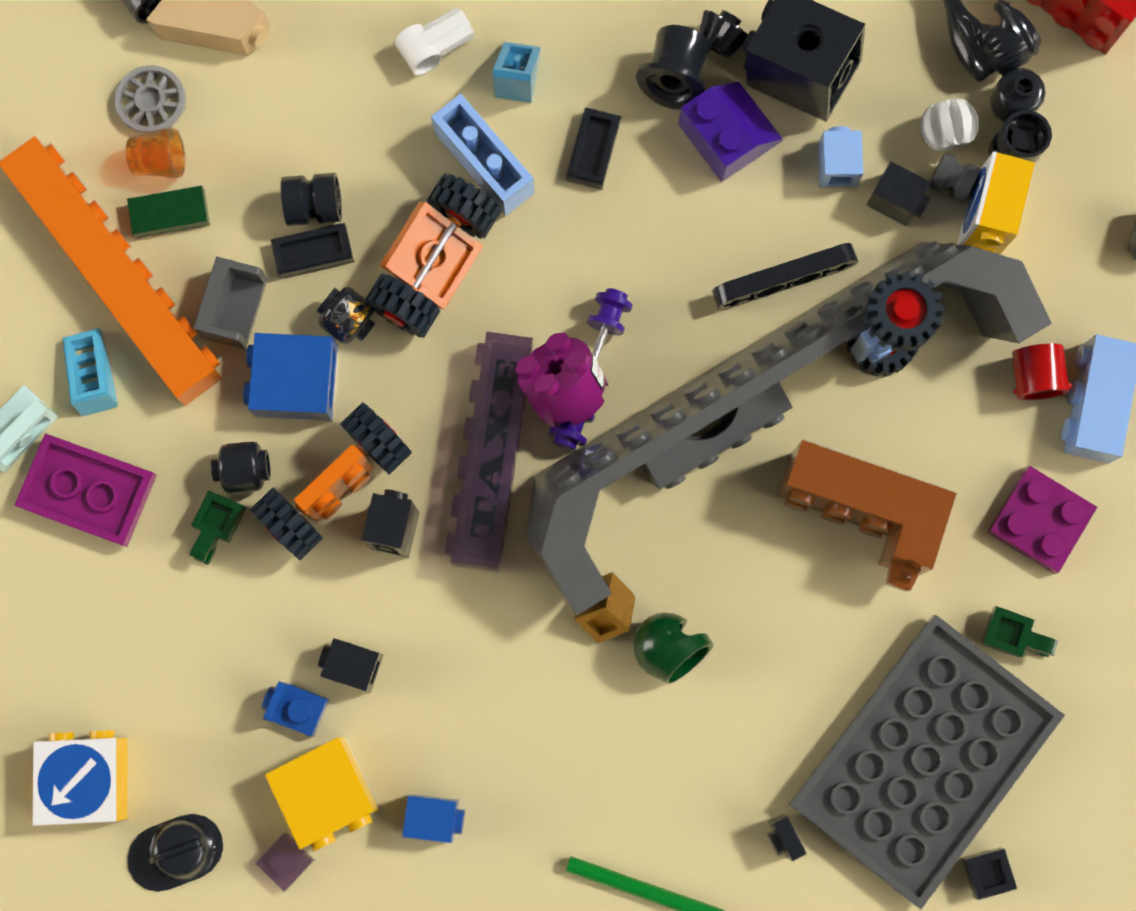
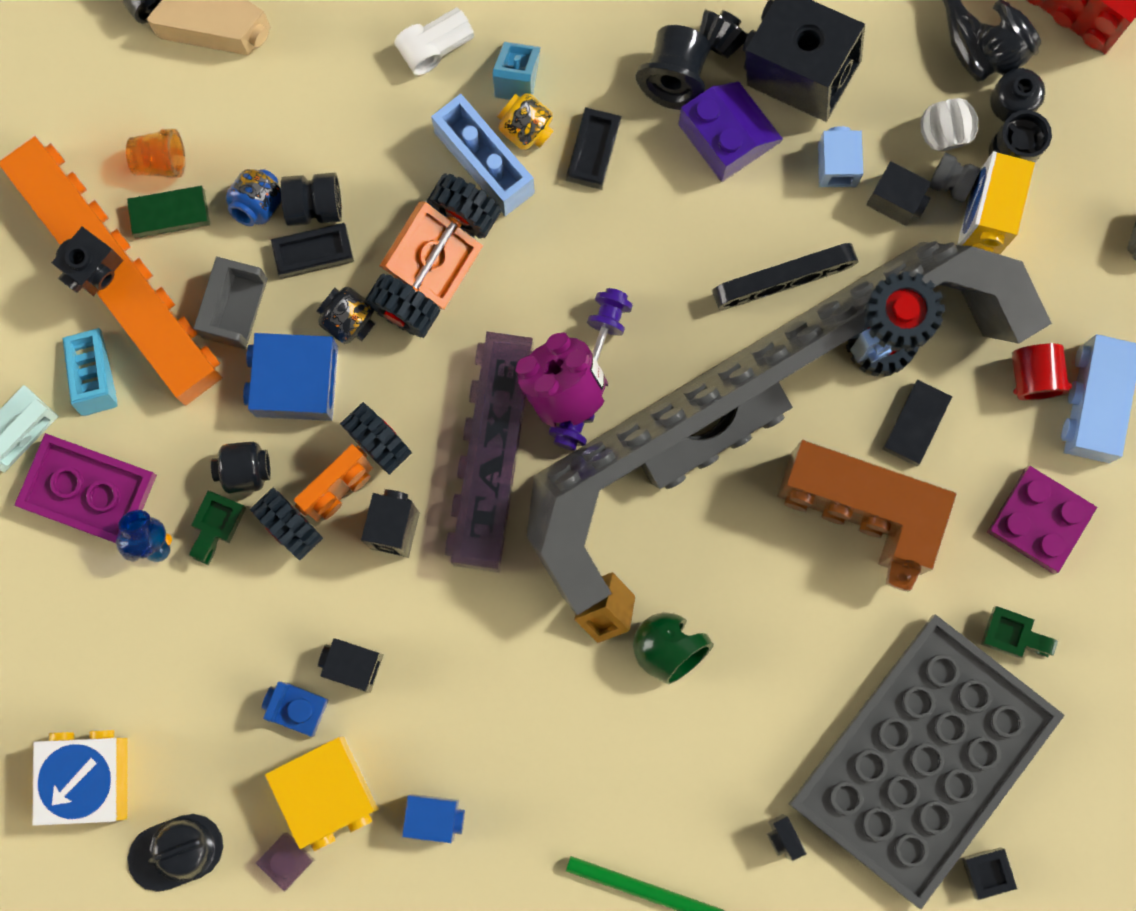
(86, 262): none -> black brick
(142, 537): none -> clear blue animal
(150, 99): light grey wheel -> none
(254, 197): none -> blue head
(525, 121): none -> head
(917, 423): none -> black tile

